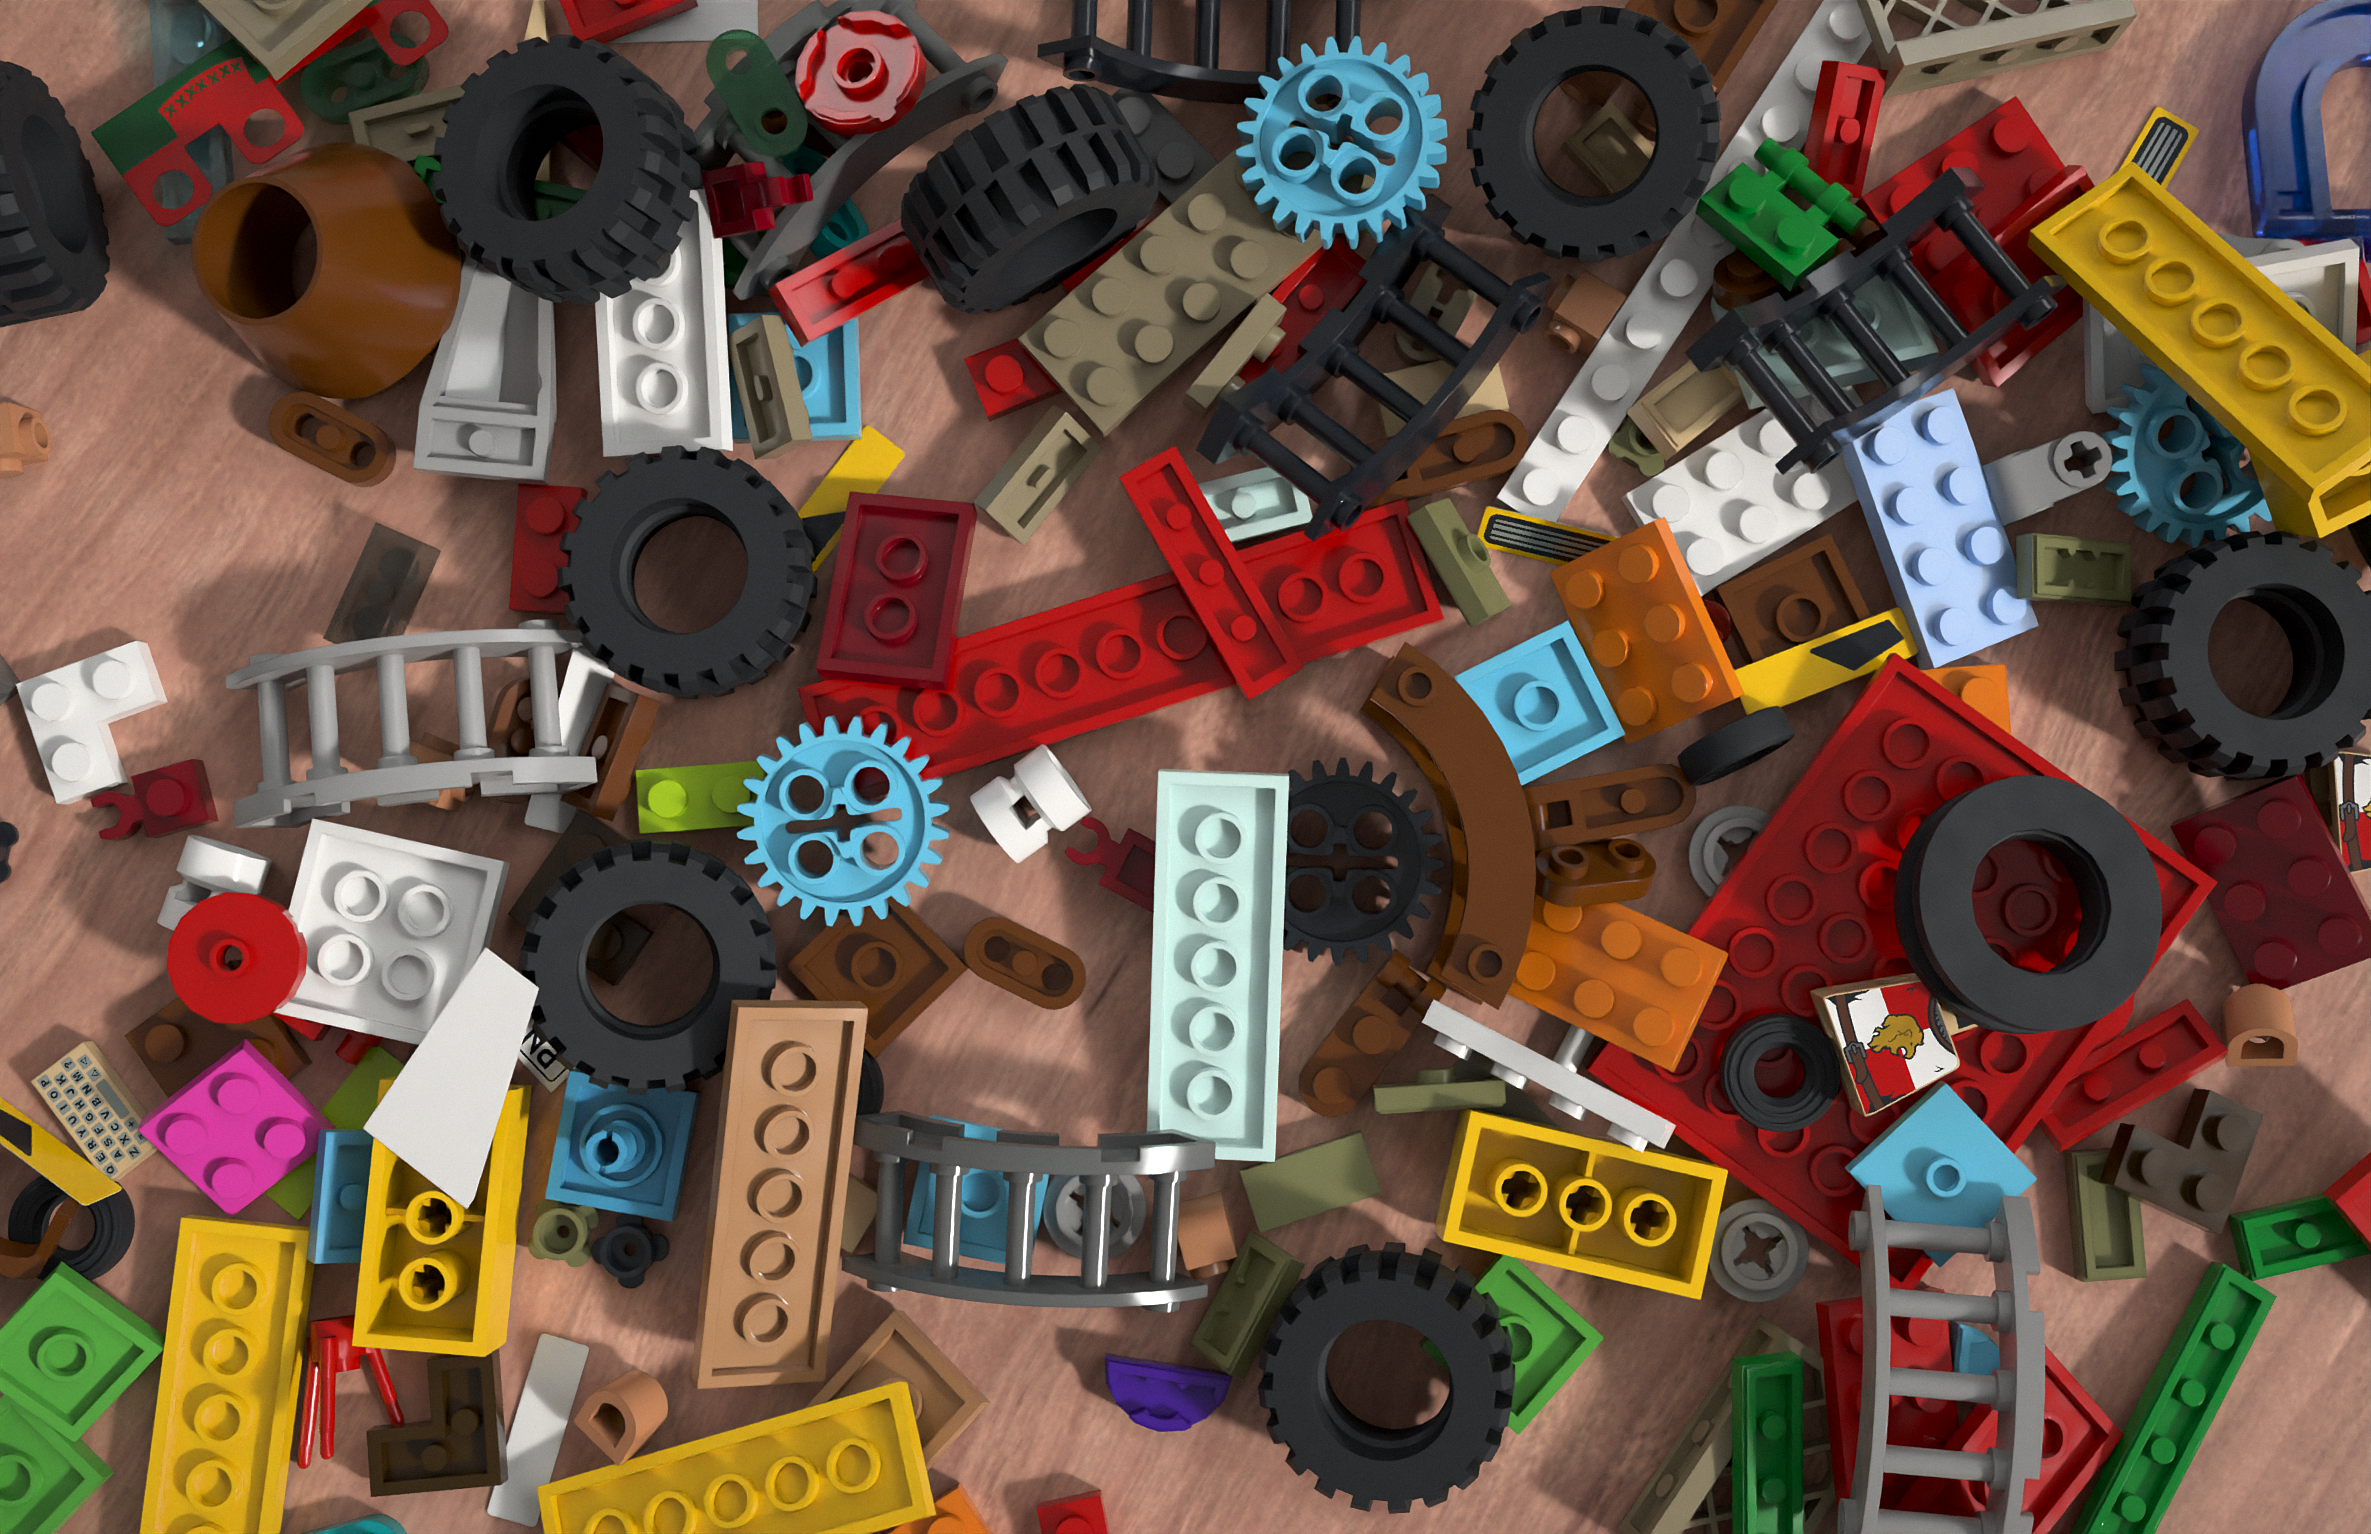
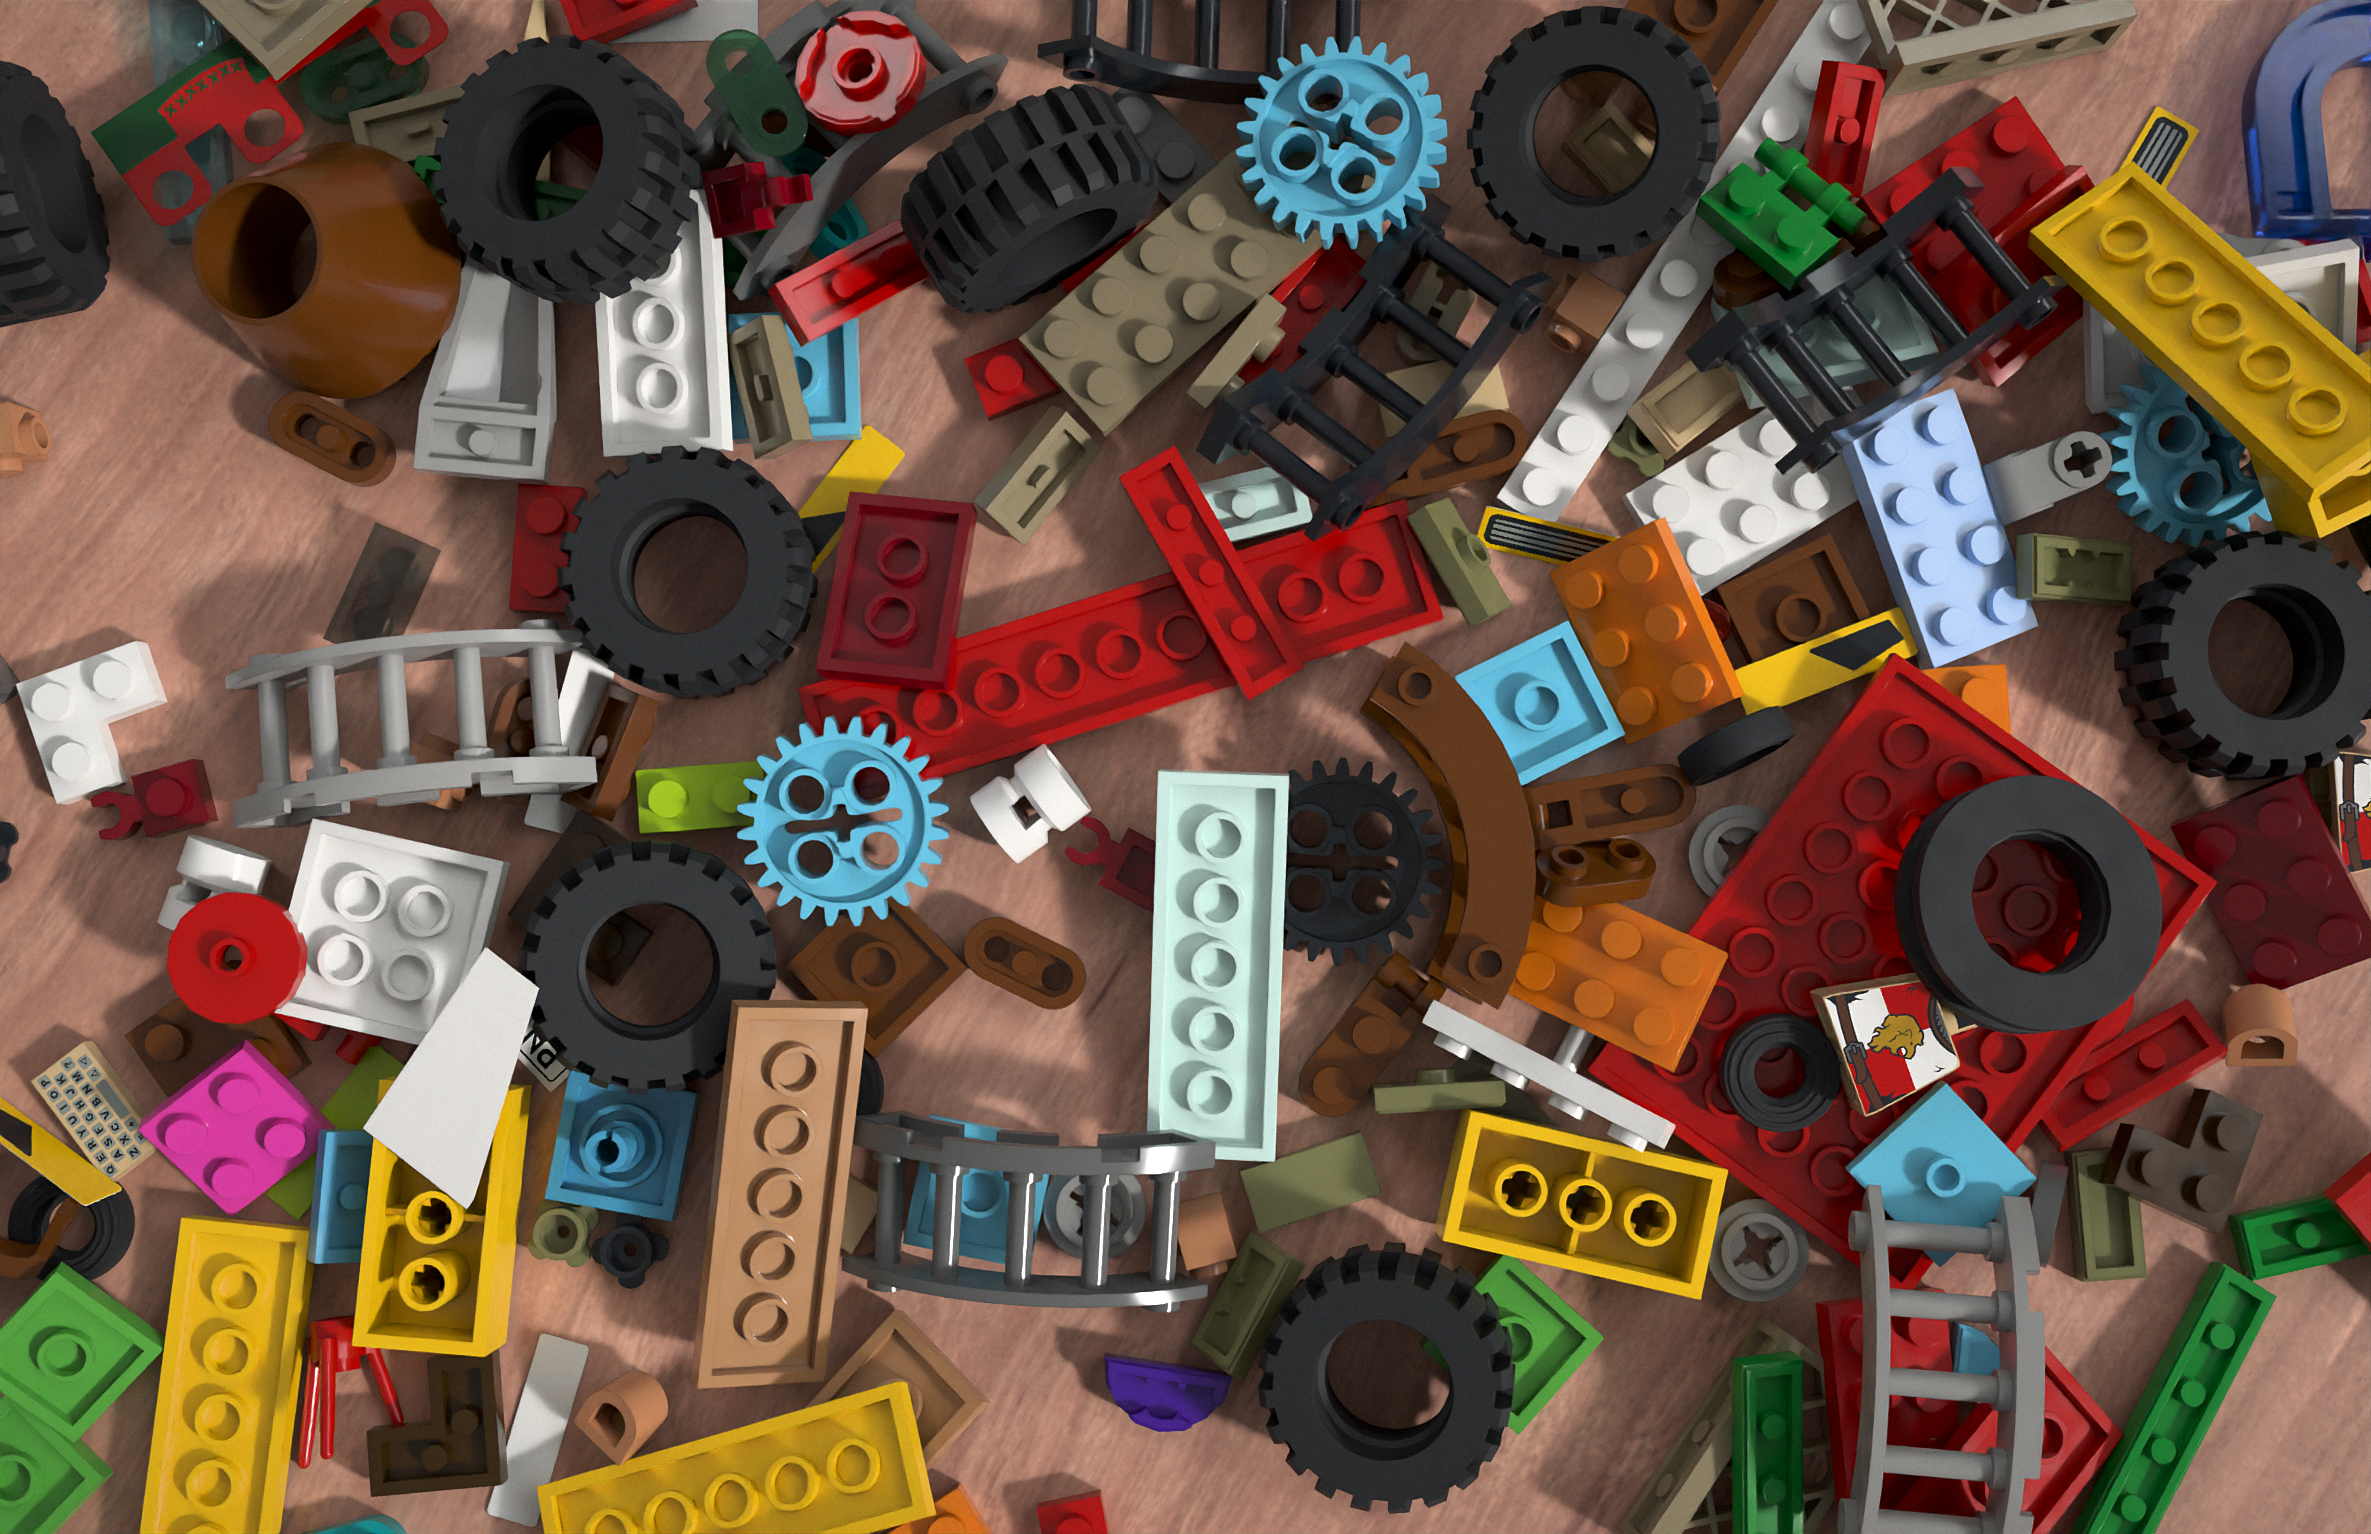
(2047, 1205): none -> dark grey piece

